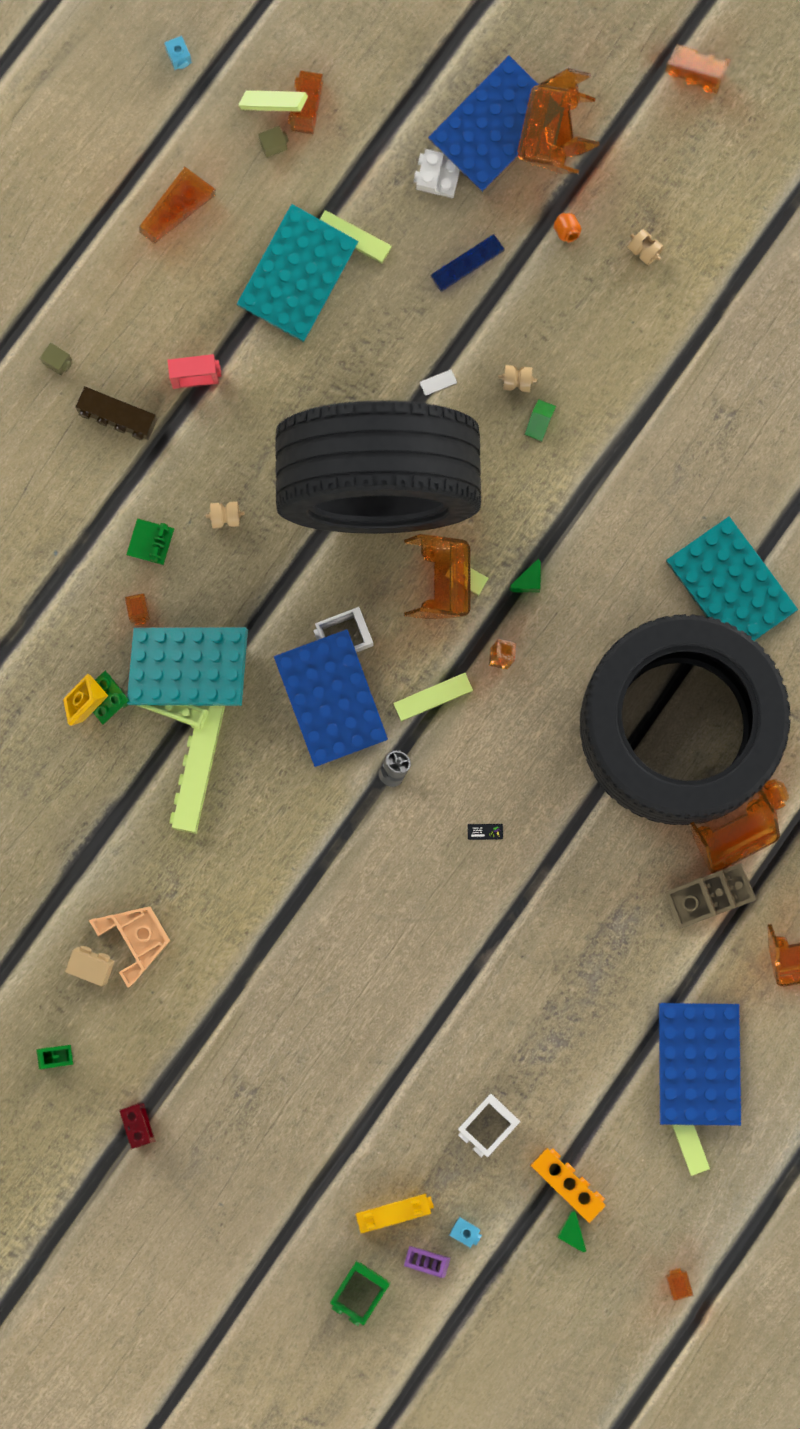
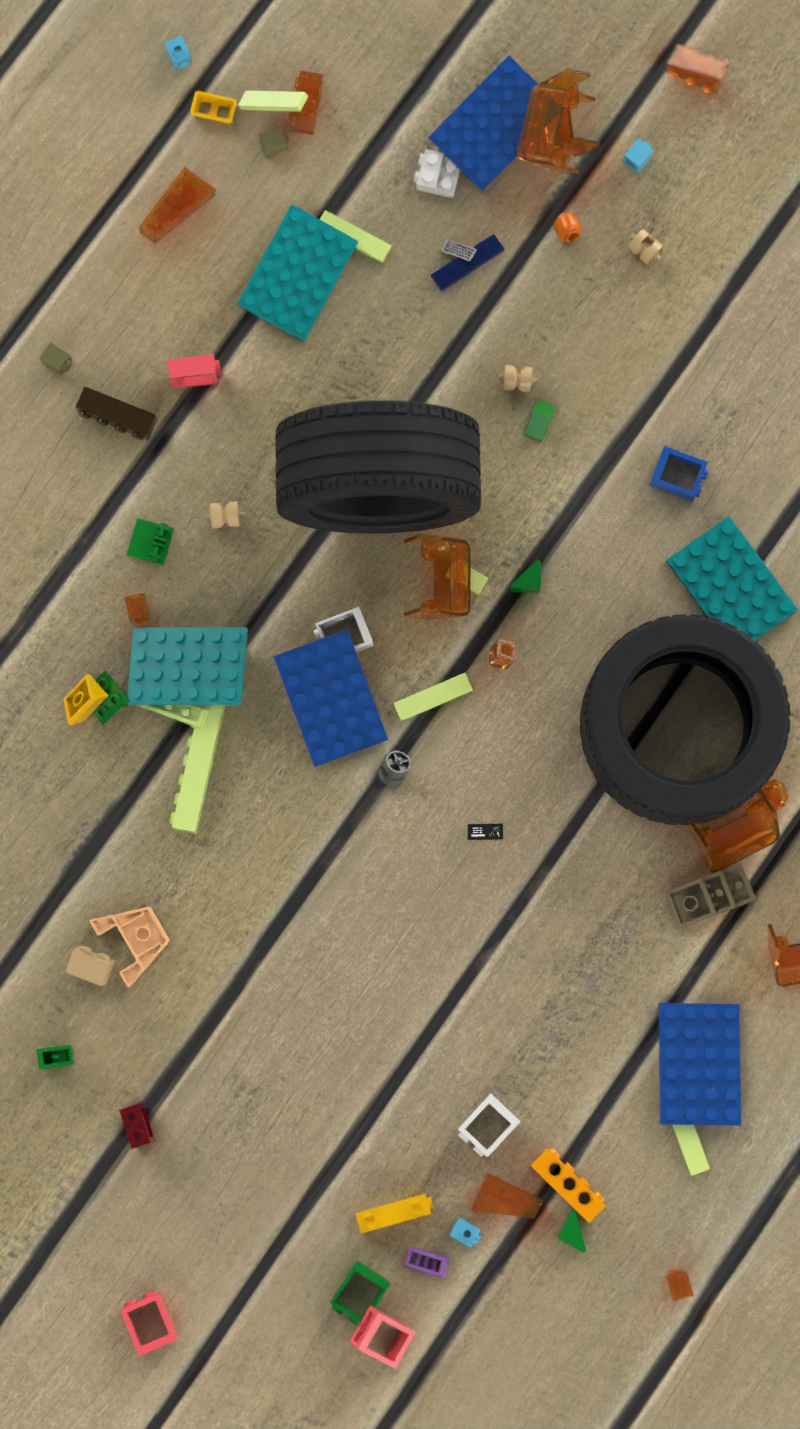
(158, 1342): none -> coral window
(216, 101): none -> yellow piece
(368, 1328): none -> coral window
(438, 382): white sticker -> none
(458, 250): none -> sticker
(506, 1199): none -> clear orange wedge
(638, 155): none -> medium azure brick
(671, 488): none -> blue window

